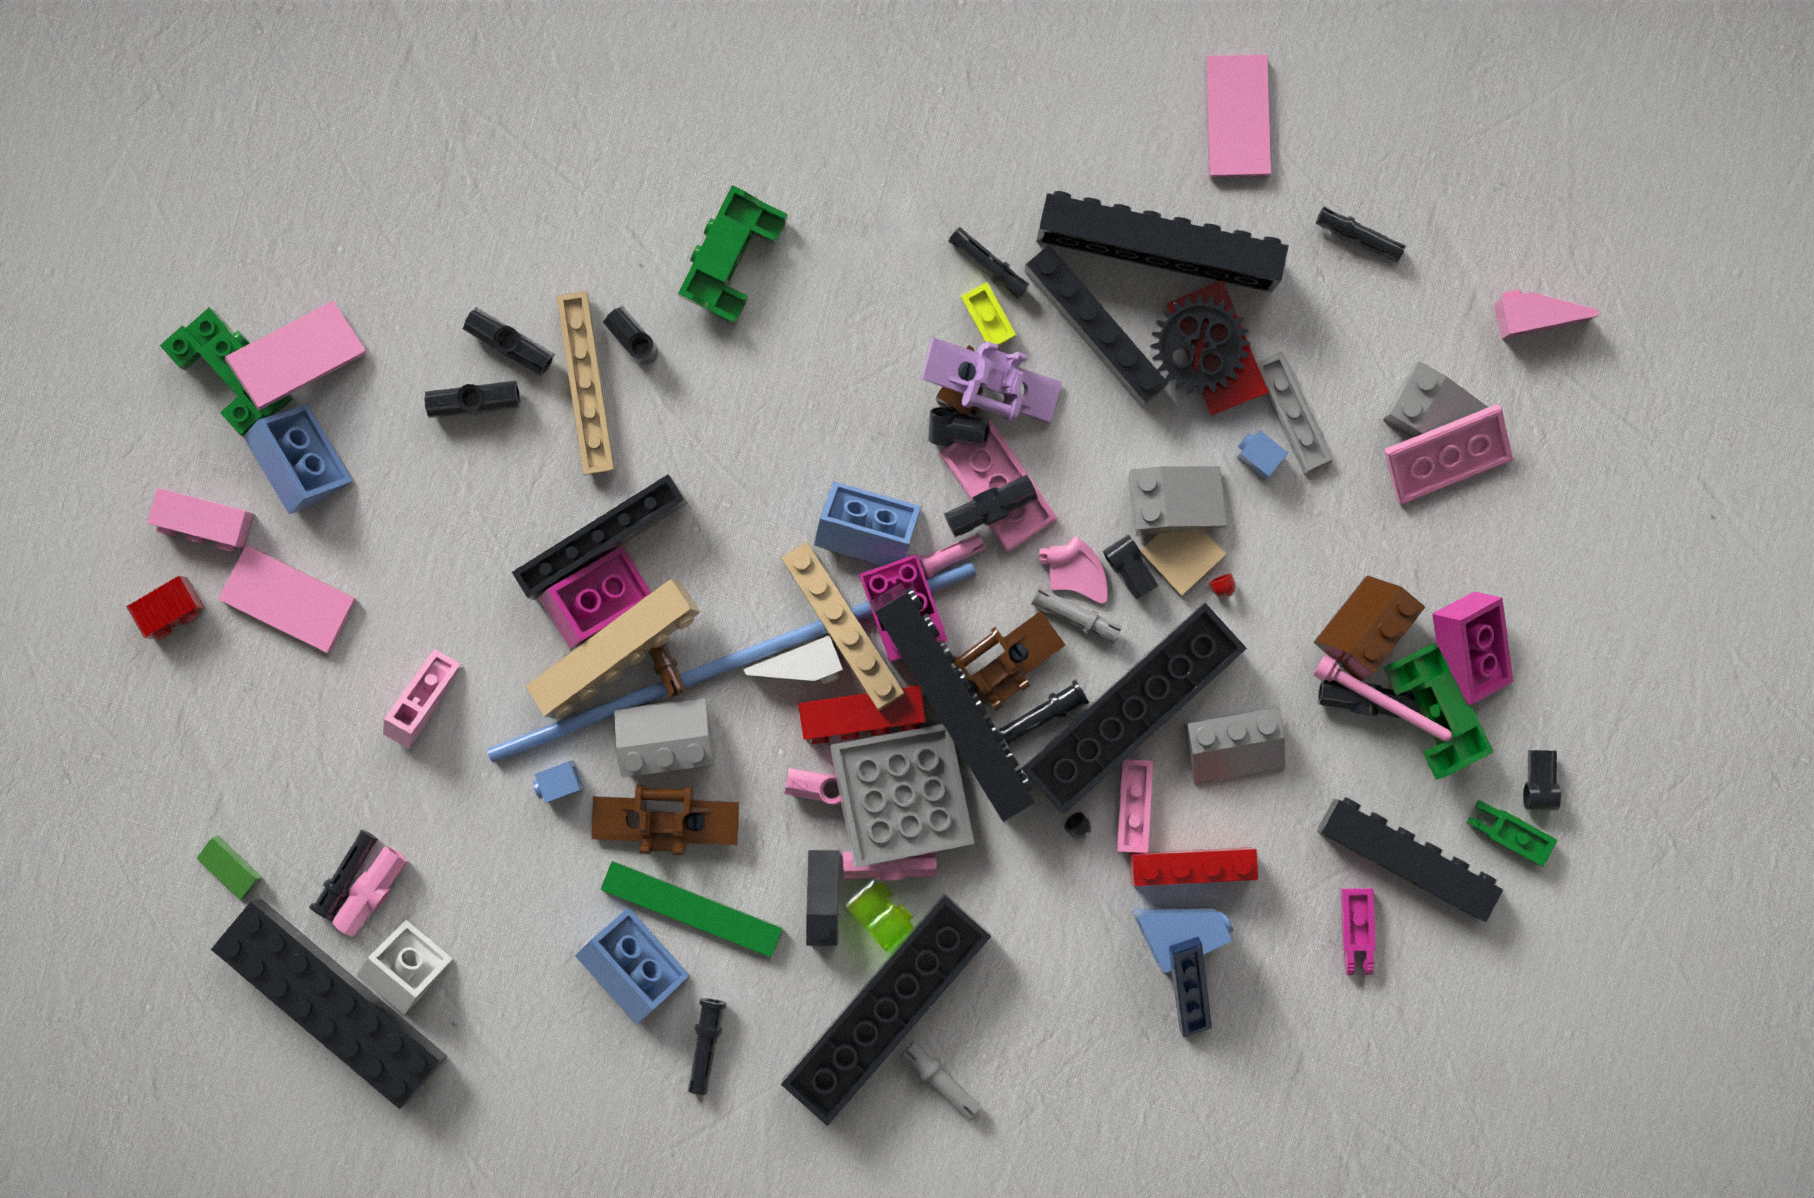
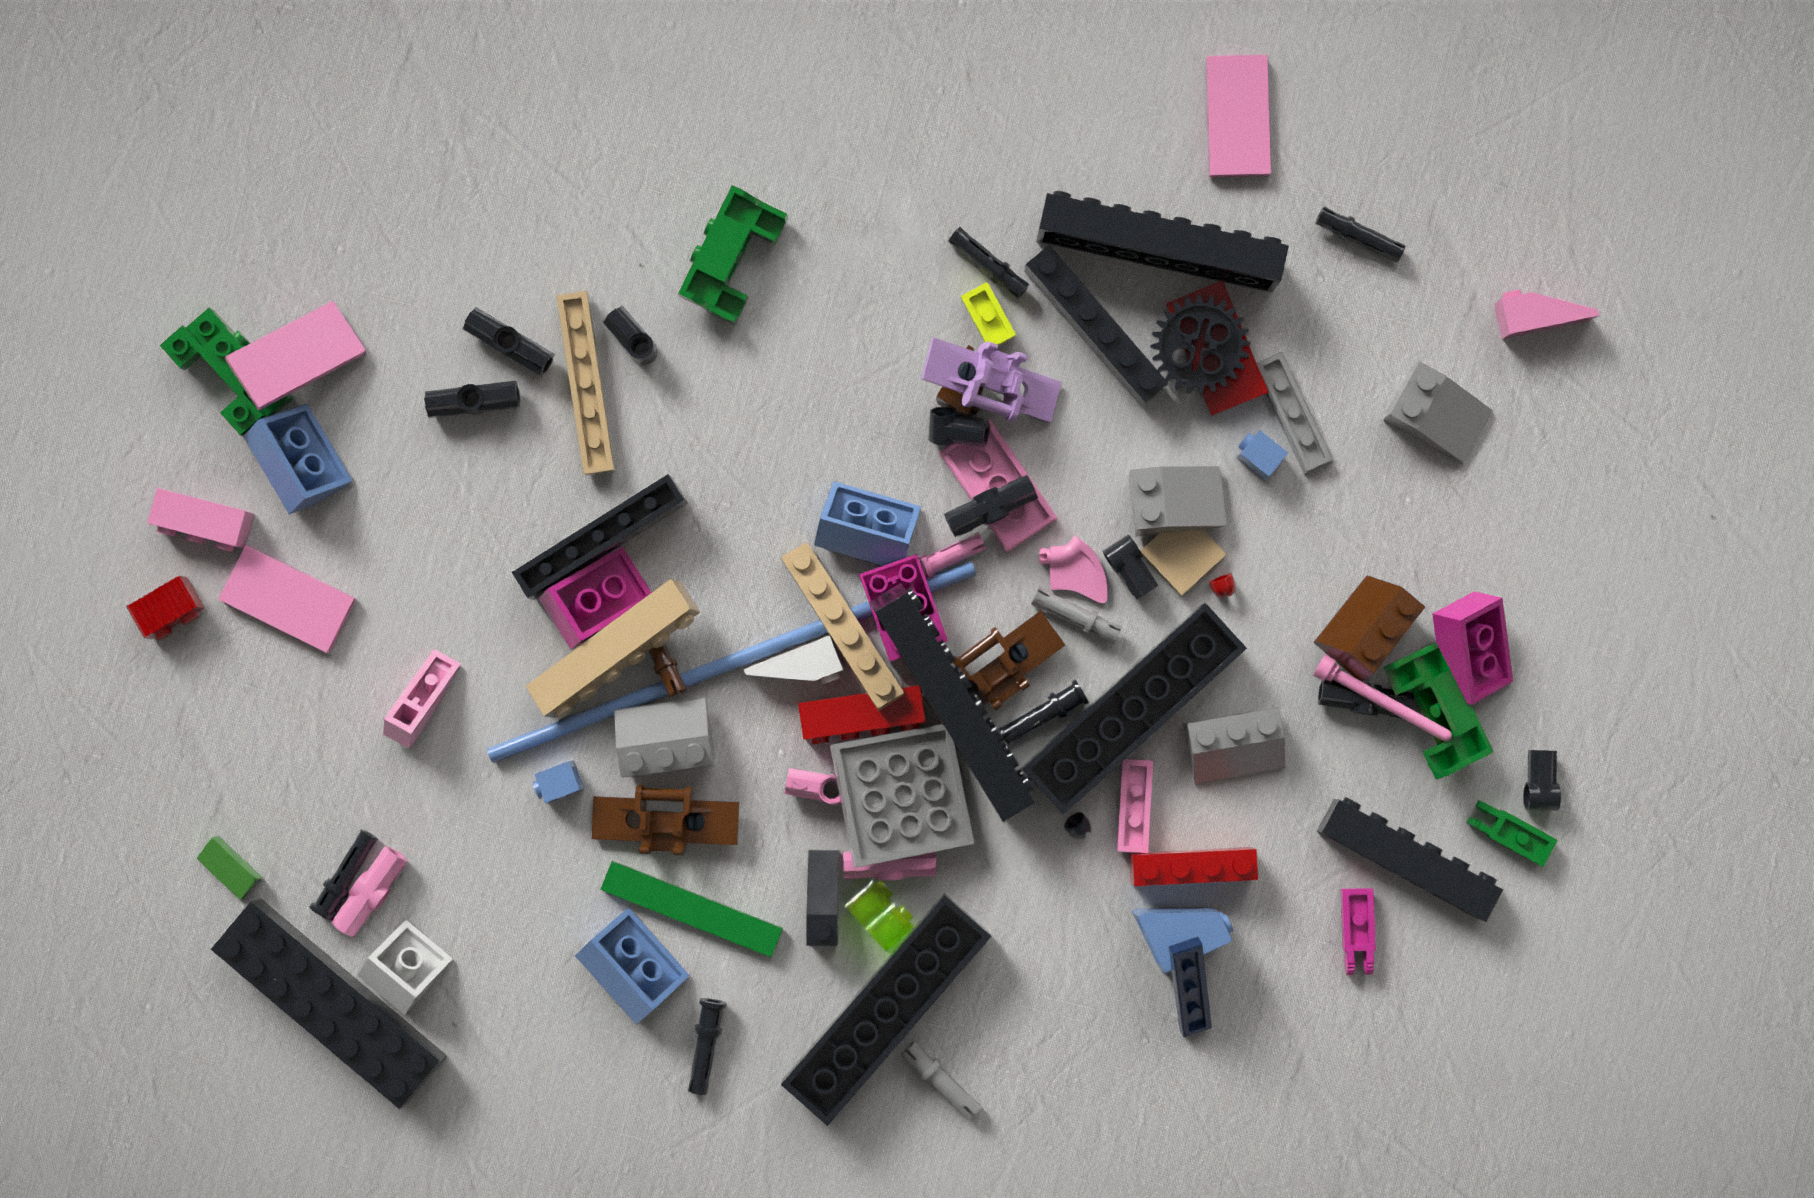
(1448, 454): bright pink tile -> none

